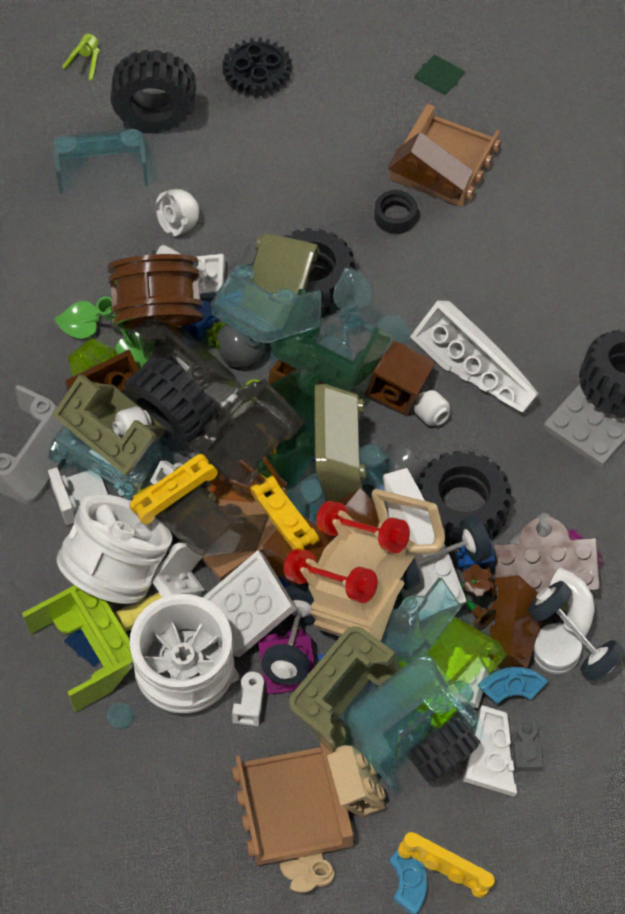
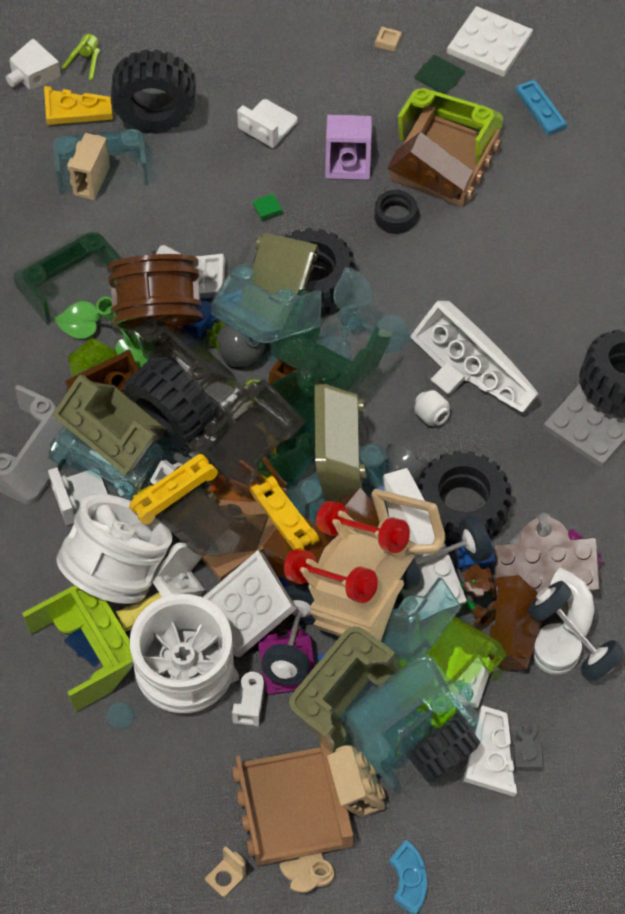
(33, 66): none -> white torso
(56, 261): none -> clear green windscreen
(72, 108): none -> yellow wing
(89, 166): none -> tan brick
(126, 417): white head -> none
(177, 211): white cylinder -> none
(234, 865): none -> tan bracket
(257, 66): black gear -> none
(266, 122): none -> white bracket
(267, 207): none -> green tile
(348, 147): none -> lavender slope
(388, 39): none -> tan tile
(399, 377): reddish brown slope -> none
(447, 379): none -> white tile
(447, 863): yellow plate -> none
(454, 110): none -> lime windscreen
(489, 41): none -> white plate
(512, 682): dark azure tile -> none
(541, 107): none -> dark azure tile

